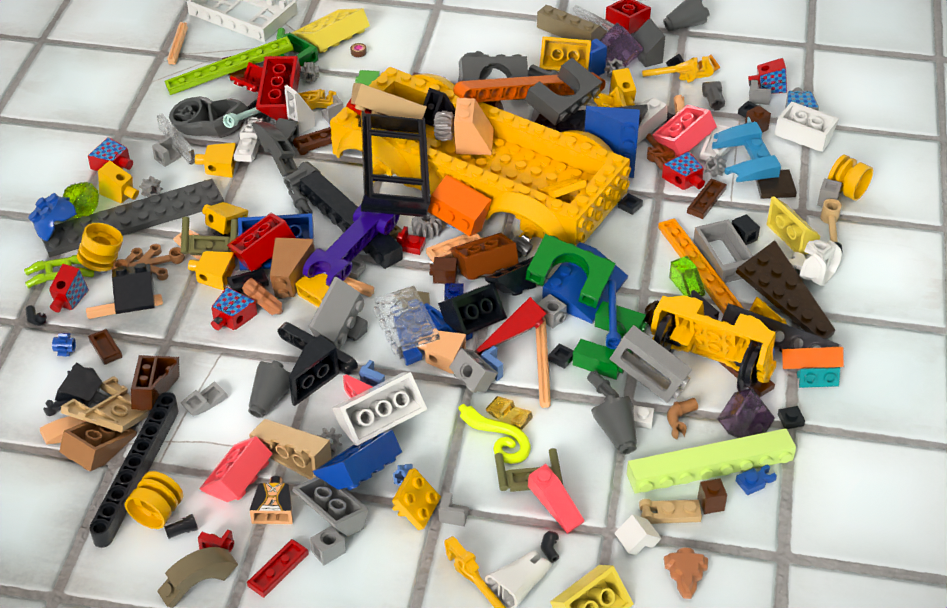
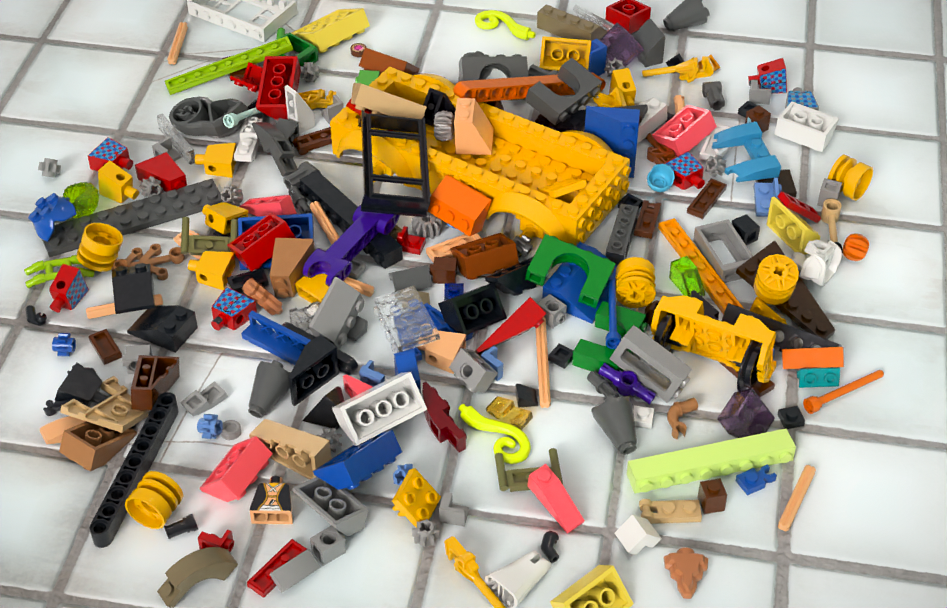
(49, 167): none -> light grey gear
(131, 357): none -> light grey brick
(164, 169): none -> red slope
(165, 326): none -> black slope
(209, 426): none -> medium blue gear
(231, 430): none -> light grey tile
(232, 195): none -> light grey gear
(274, 342): none -> blue fence
(276, 204): none -> coral slope
(294, 570): none -> light grey slope
(304, 316): none -> clear leg
(322, 413): none -> black slope
(324, 221): none -> light nougat axle
(378, 61): none -> dark orange slope
(406, 362): none -> blue slope
(416, 277): none -> dark grey panel
(425, 533): none -> light grey gear
(439, 420): none -> dark red slope
(518, 30): none -> neon yellow plant
(526, 396): none -> black slope
(622, 233): none -> dark grey brick
(635, 282): none -> yellow wheel
(635, 387): none -> dark purple pin
(647, 219): none -> reddish brown plate
(660, 178): none -> medium azure hair
(763, 194): none -> medium blue bracket
(776, 279): none -> yellow wheel
(796, 498): none -> light nougat axle
(799, 207): none -> red tile
(813, 403): none -> orange piece
(855, 247): none -> orange piece

